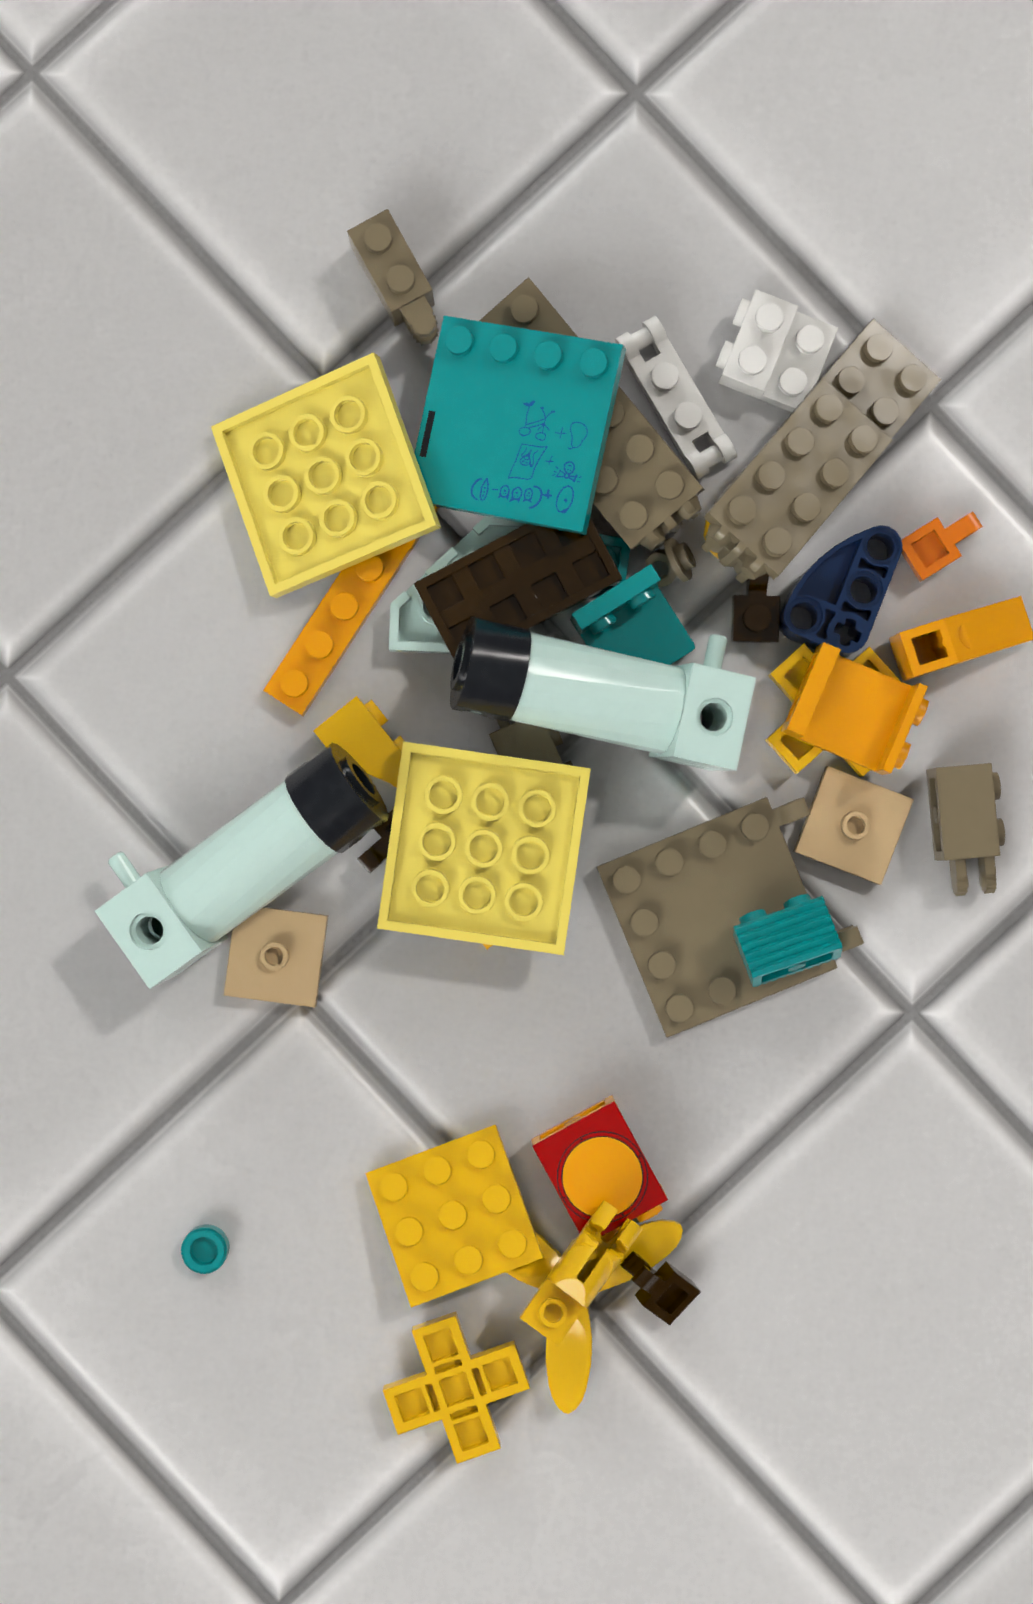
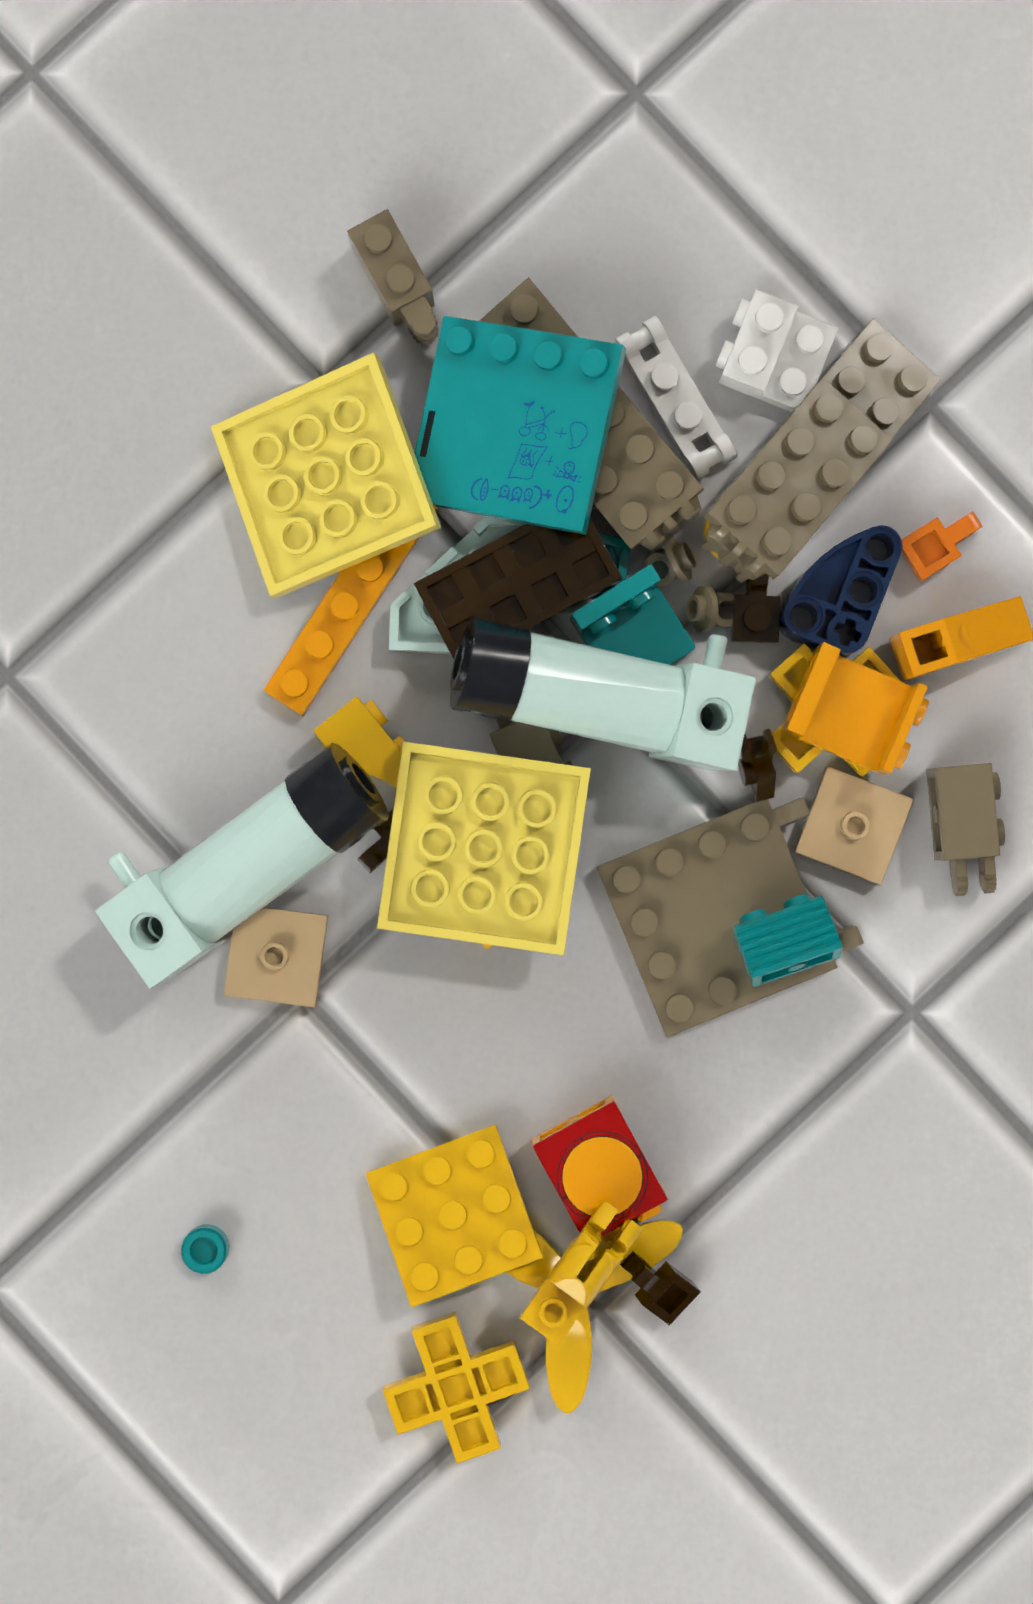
(703, 609): none -> dark tan plate
(757, 765): none -> dark brown plate

